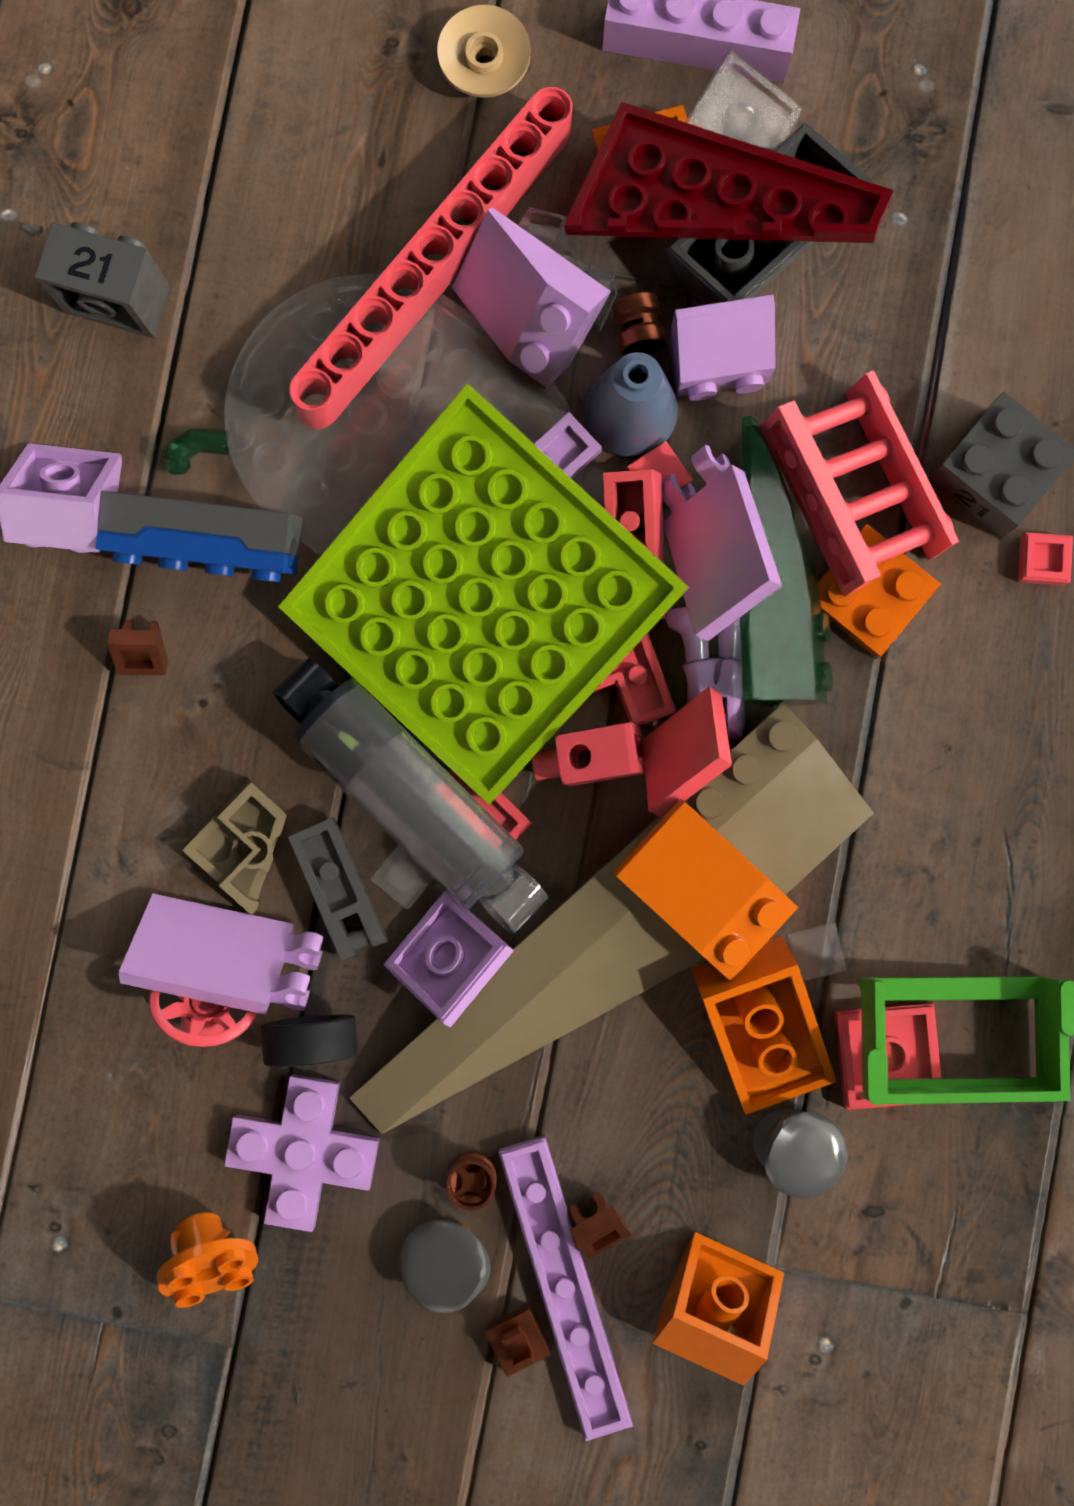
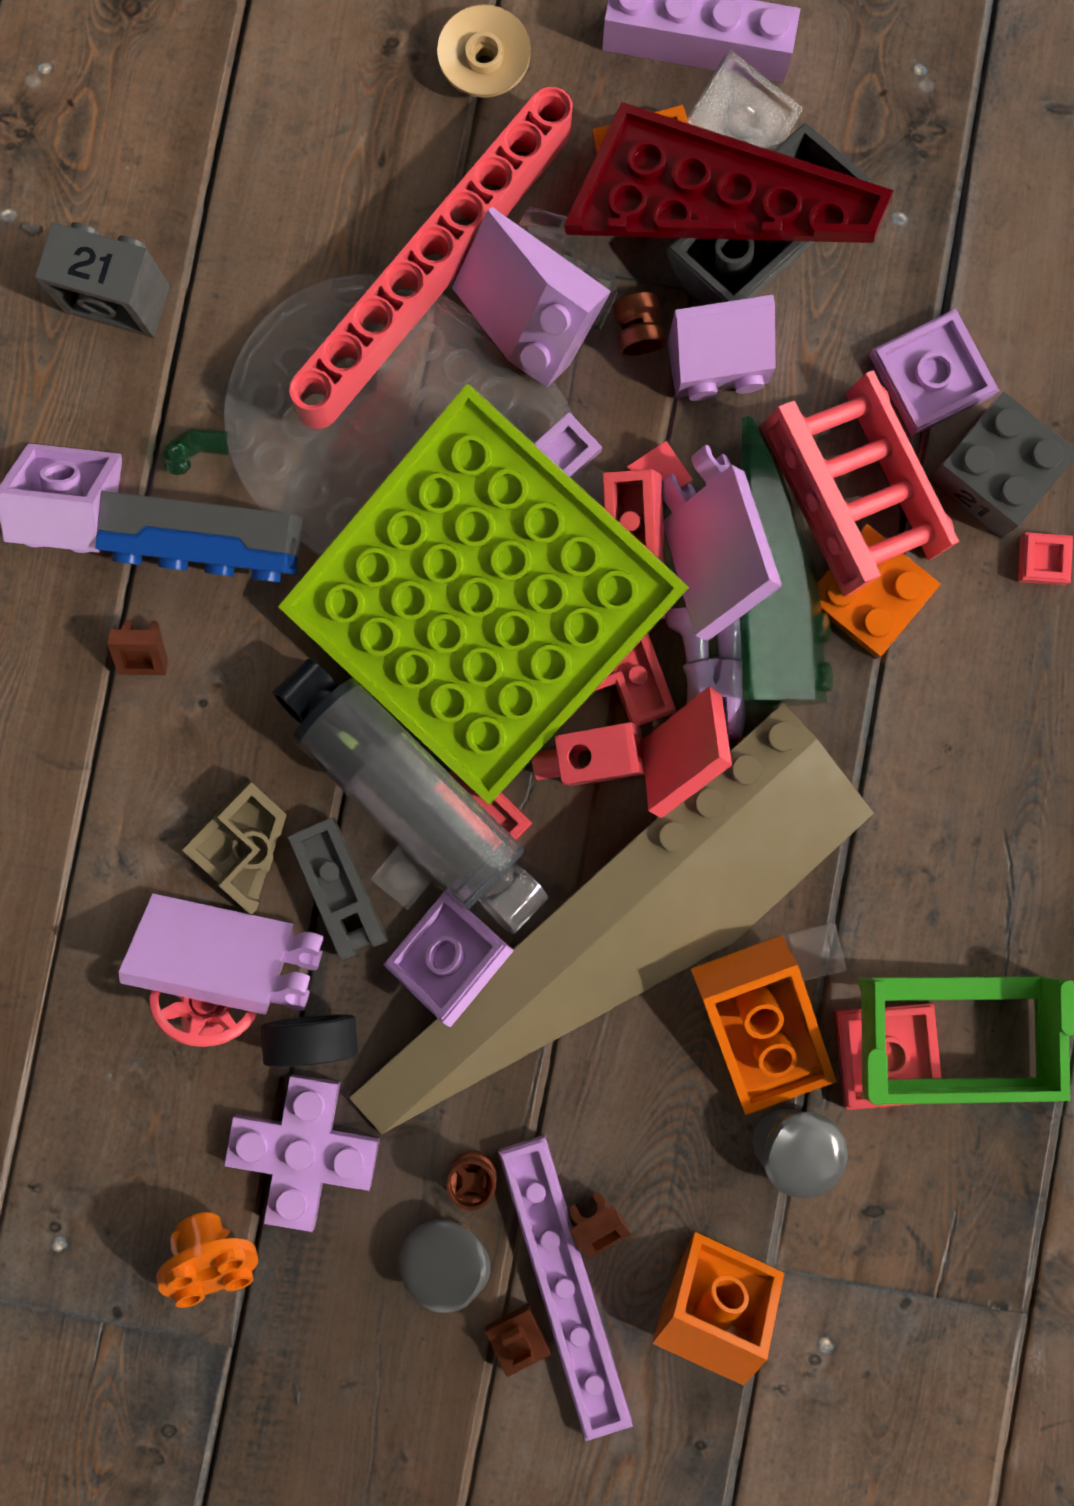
(631, 407): sand blue cone -> none
(705, 889): orange slope -> none
(933, 372): none -> lavender tile

